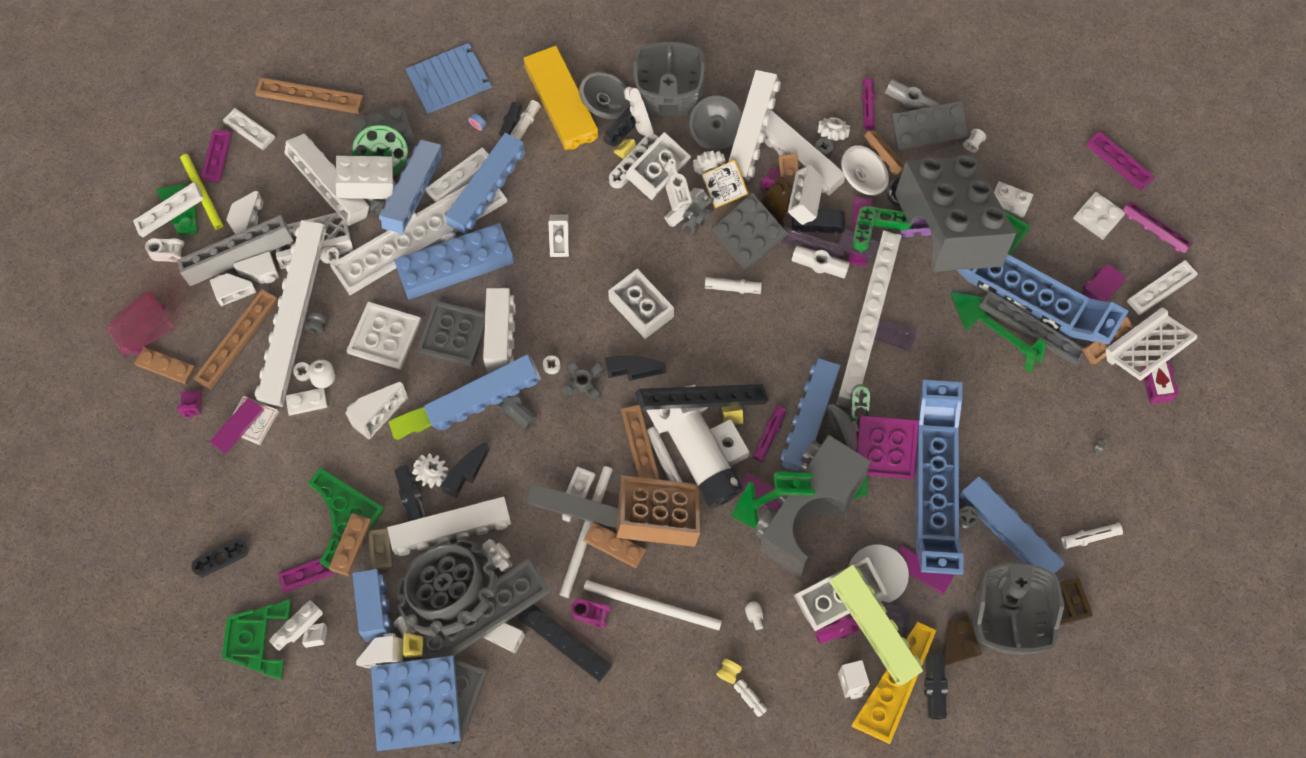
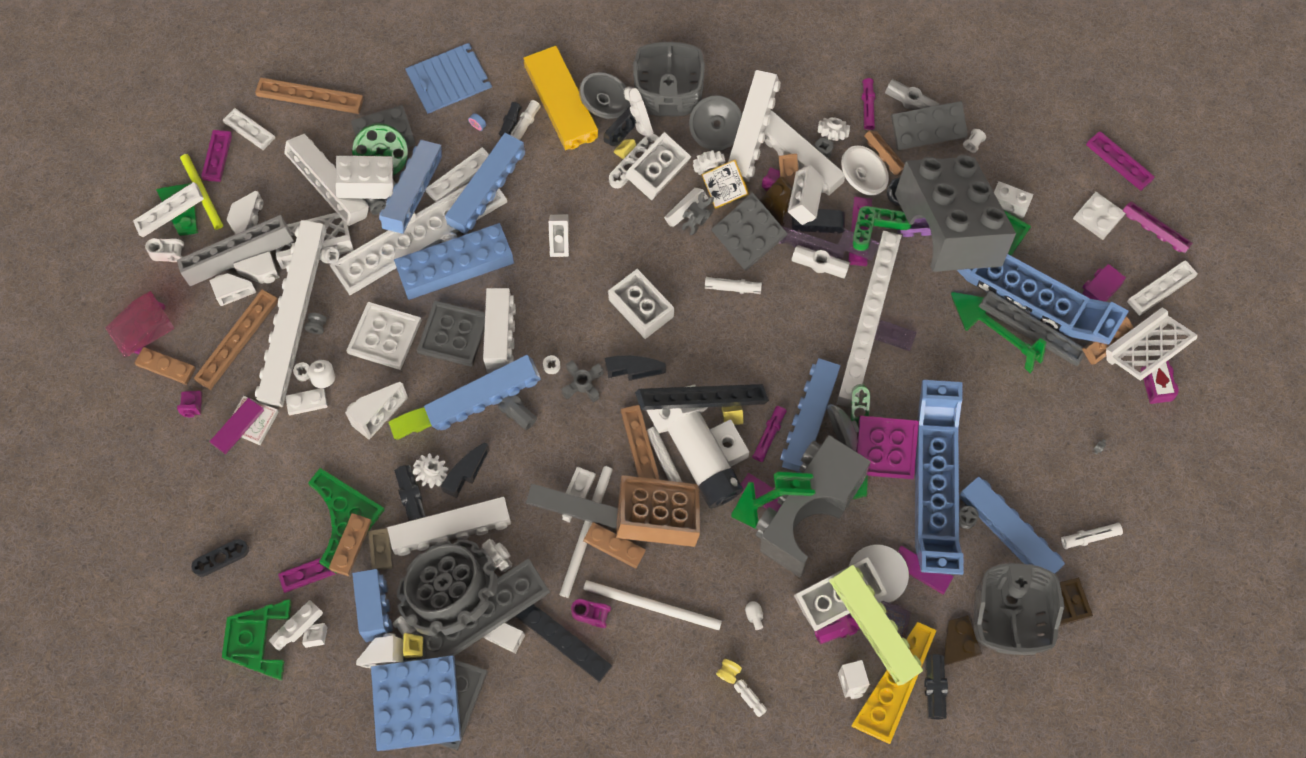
(678, 195): white piece -> none

